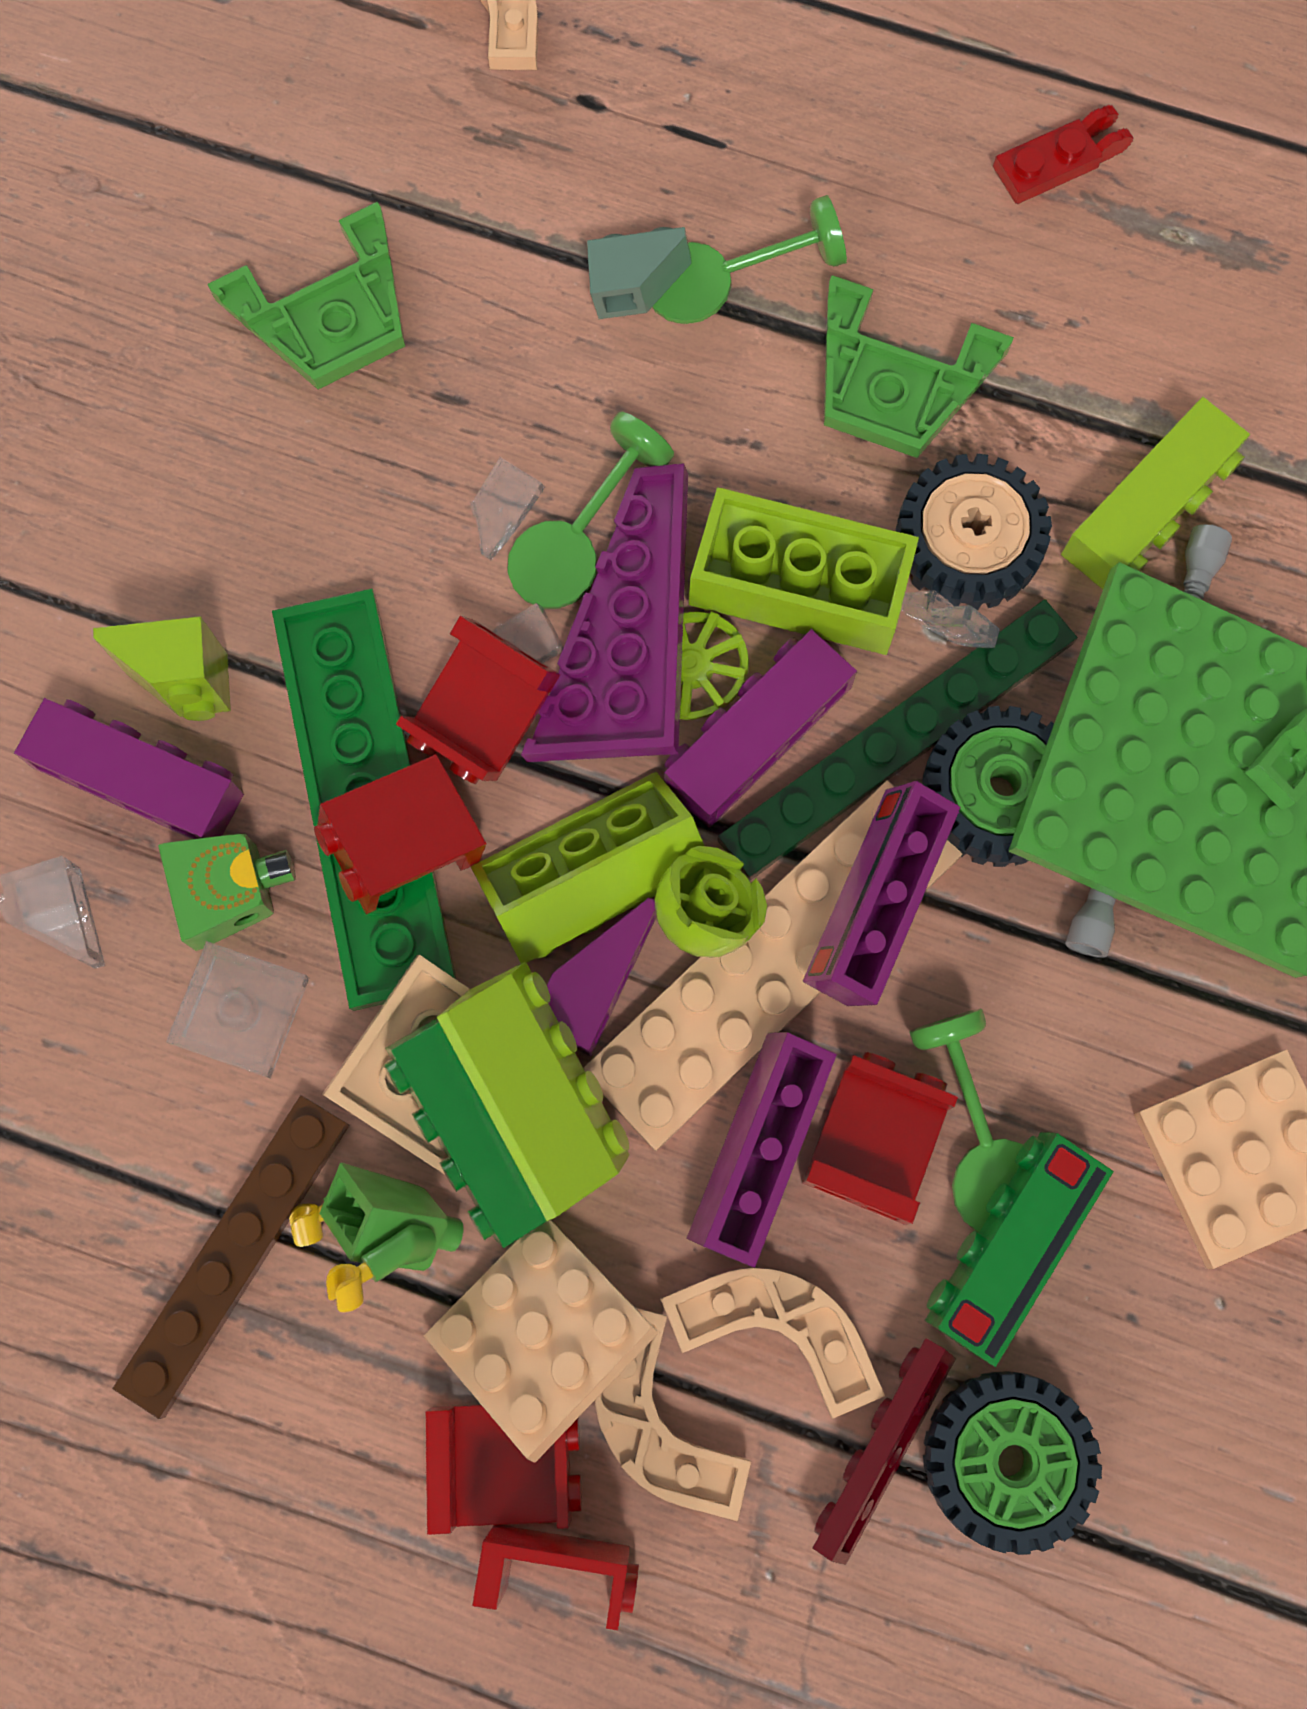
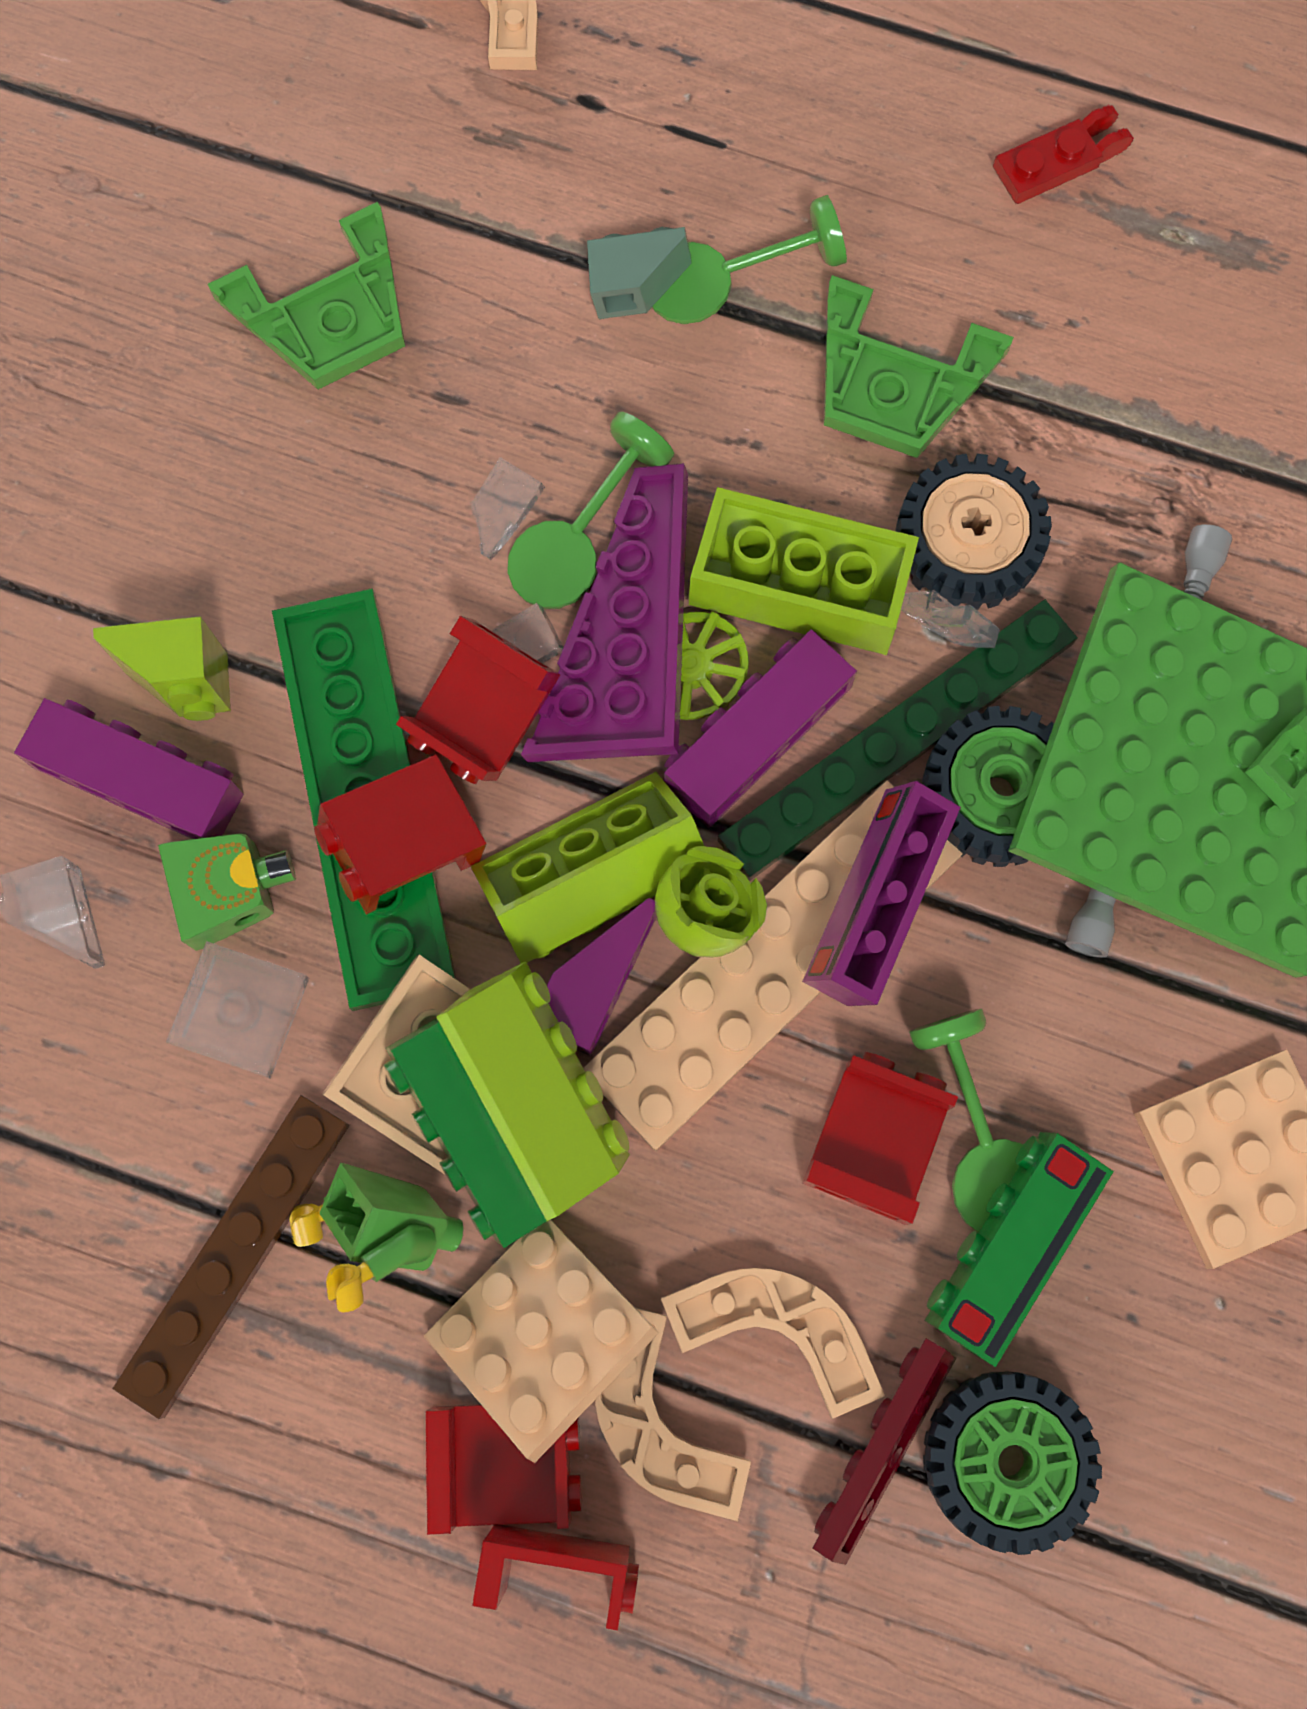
(761, 1147): magenta brick -> none
(1157, 492): lime brick -> none

